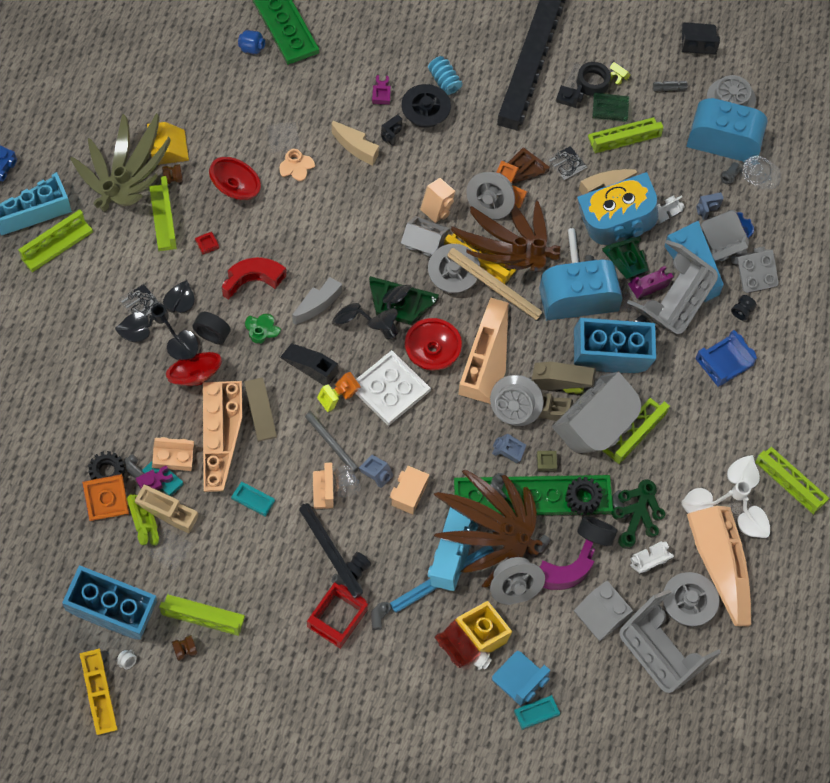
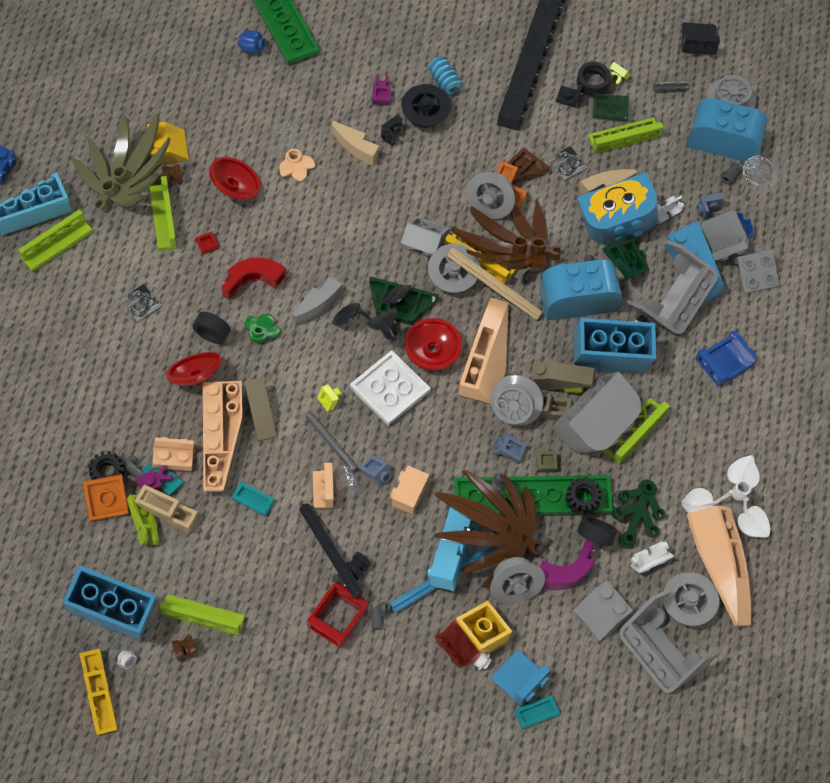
(179, 298): black plant -> none
(311, 363): black slope -> none
(347, 386): orange tile -> none
(437, 200): light nougat brick -> none
(573, 245): white bar -> none
(650, 283): magenta hinge -> none
(744, 307): black wheel -> none
(790, 482): lime fence -> none

